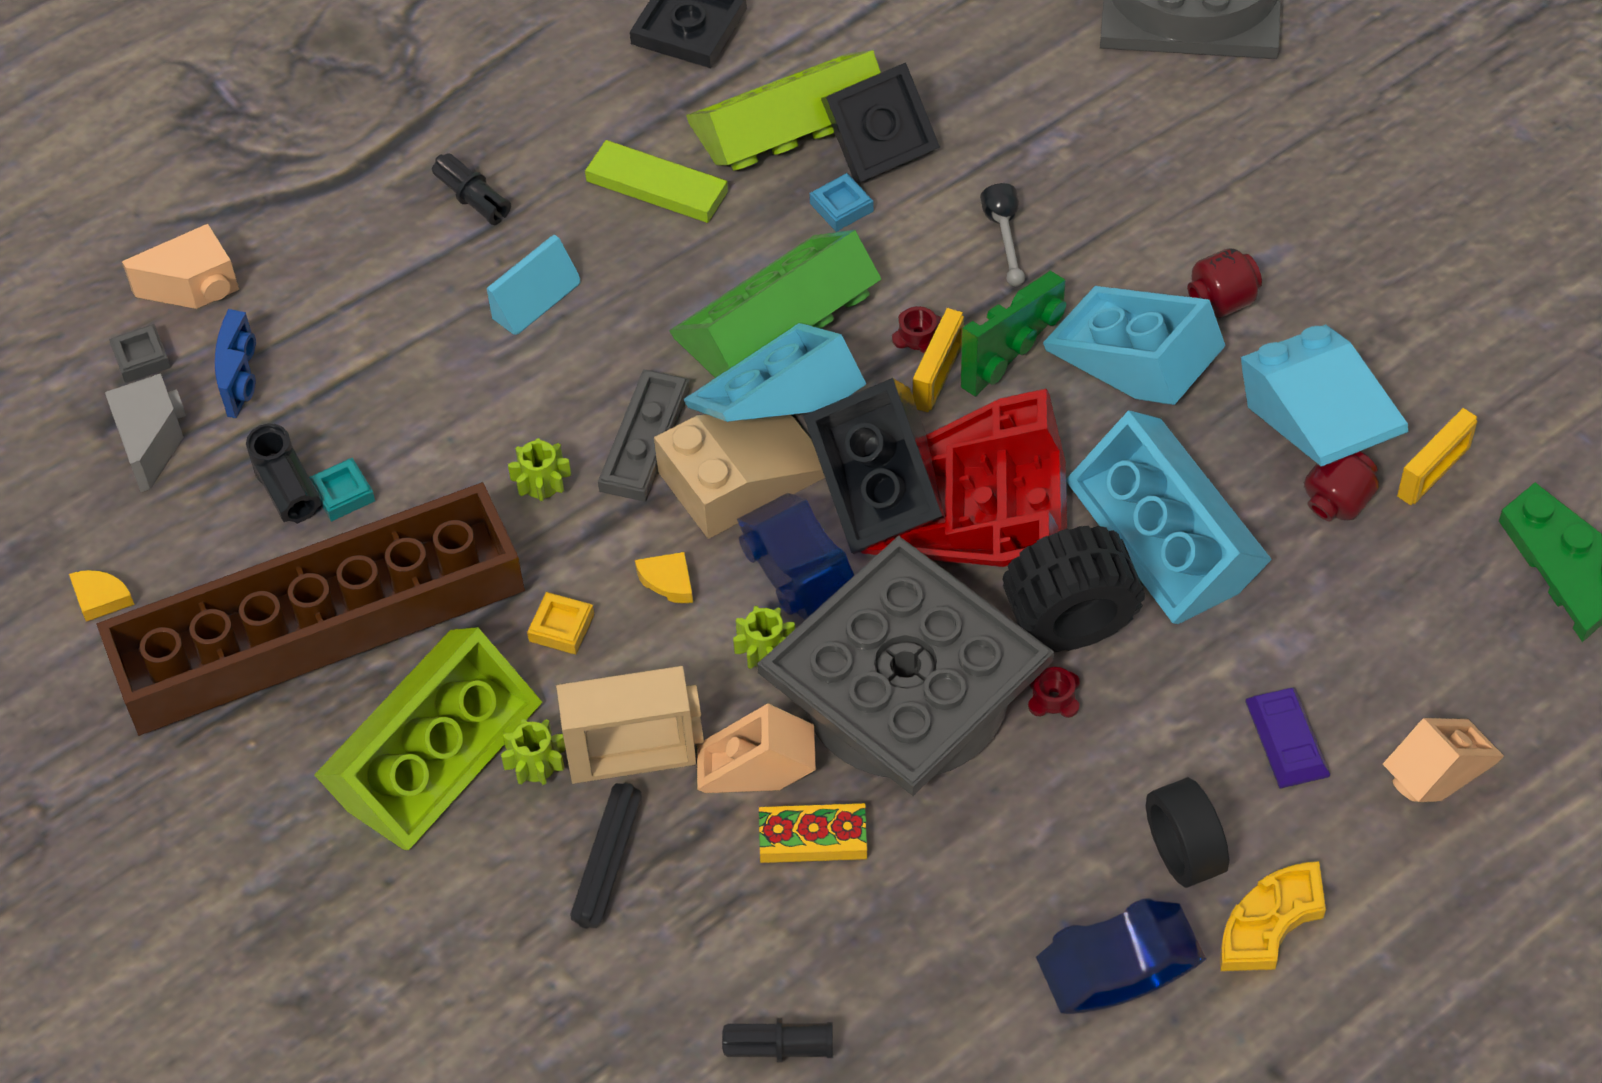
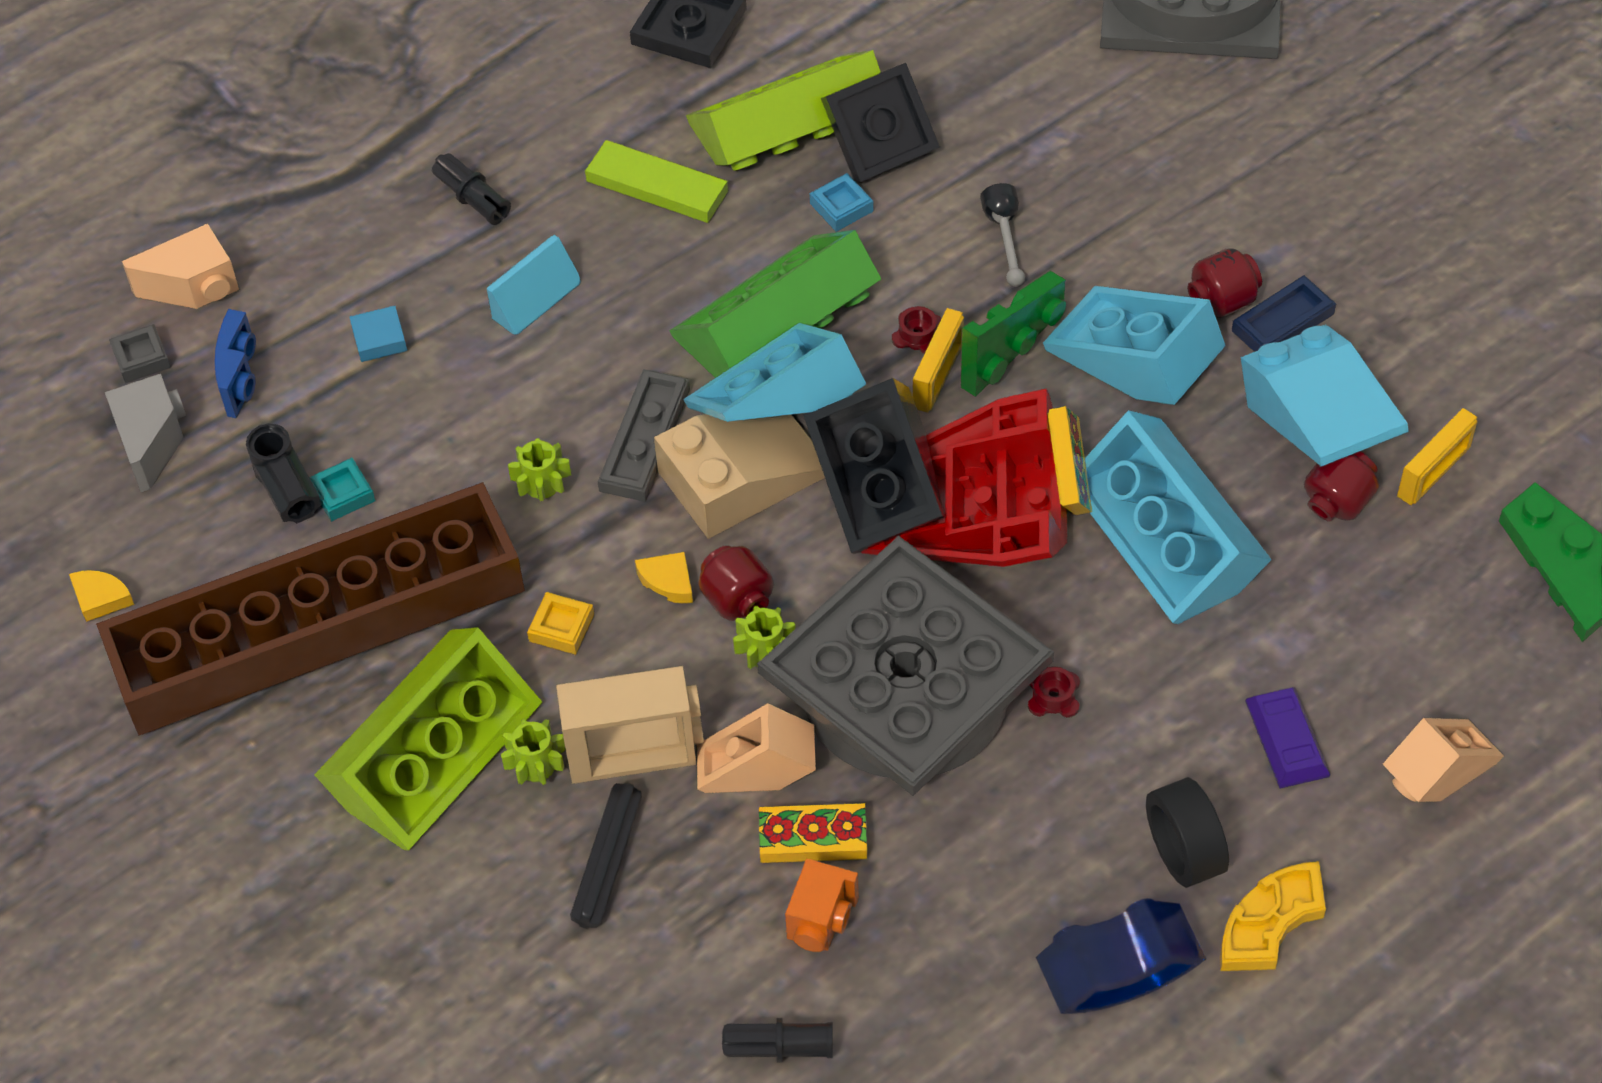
(378, 333): none -> dark azure tile
(735, 581): none -> dark red head
(794, 553): clear blue brick -> none
(820, 905): none -> orange brick
(1069, 460): none -> yellow tile
(1074, 587): black tyre -> none
(1284, 314): none -> dark blue tile

